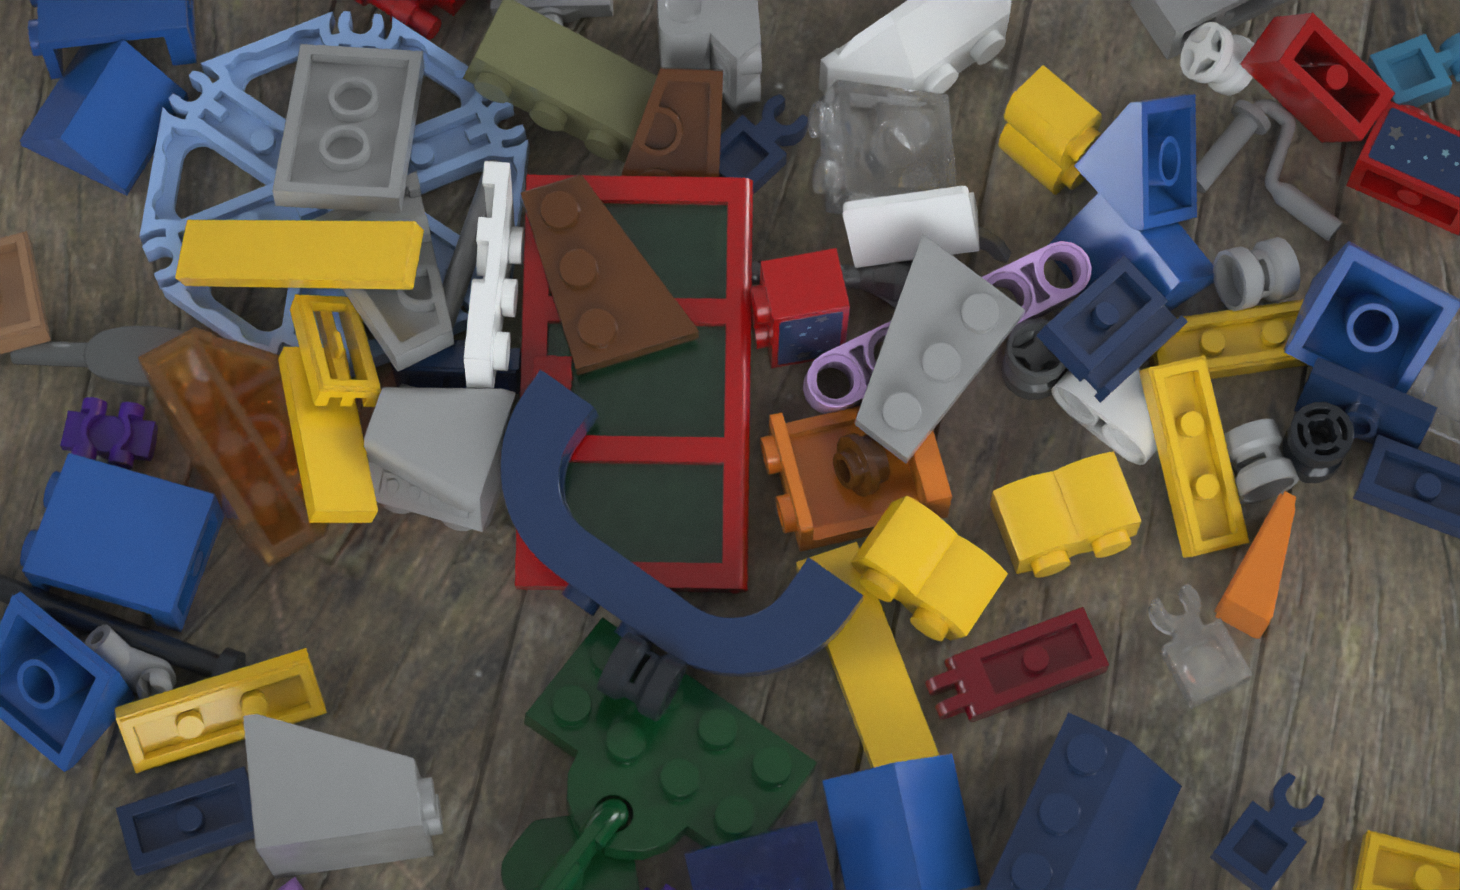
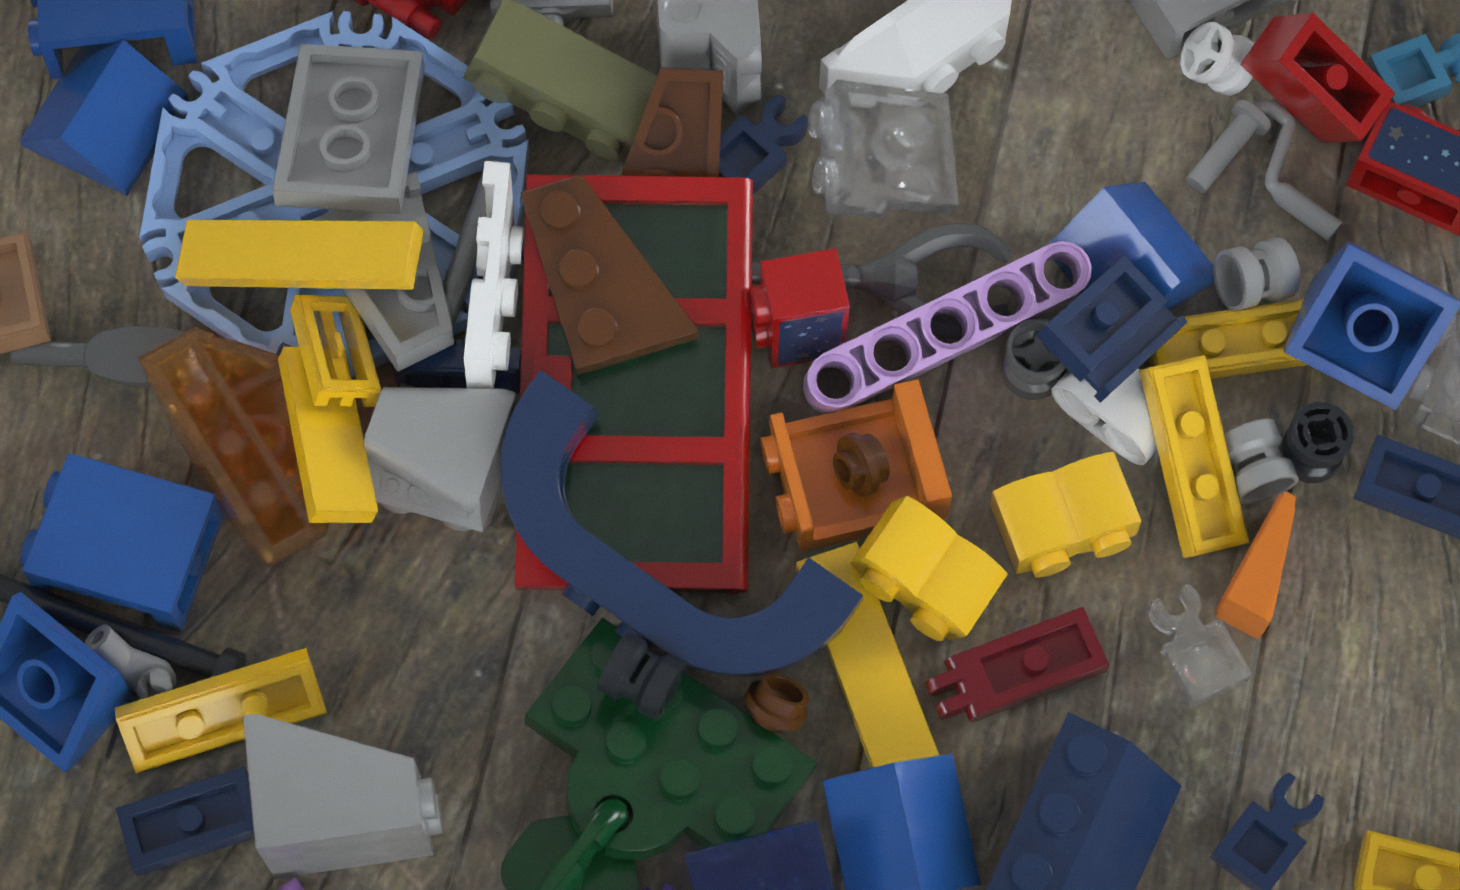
(110, 437): dark purple piece -> none
(777, 702): none -> reddish brown plate
(892, 226): white panel -> none
(933, 349): light grey wing -> none
(1049, 130): yellow brick -> none
(1147, 162): blue slope -> none
(1369, 404): dark blue plate -> none

